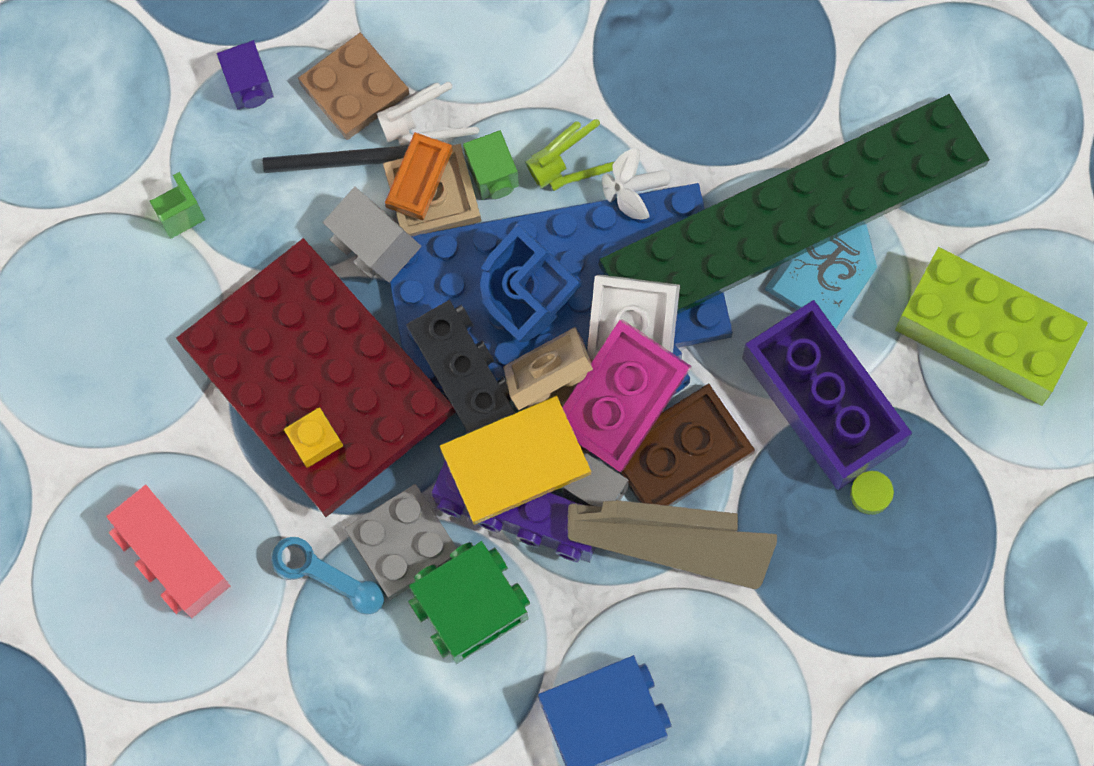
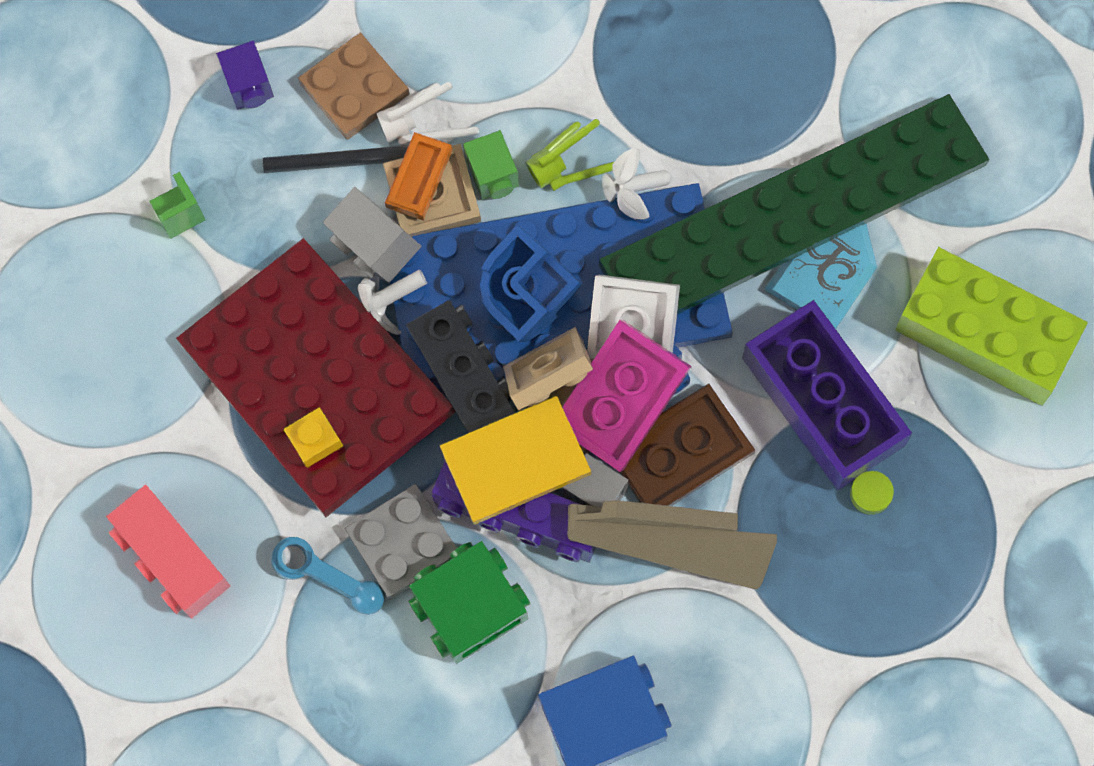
(377, 301): none -> white plant

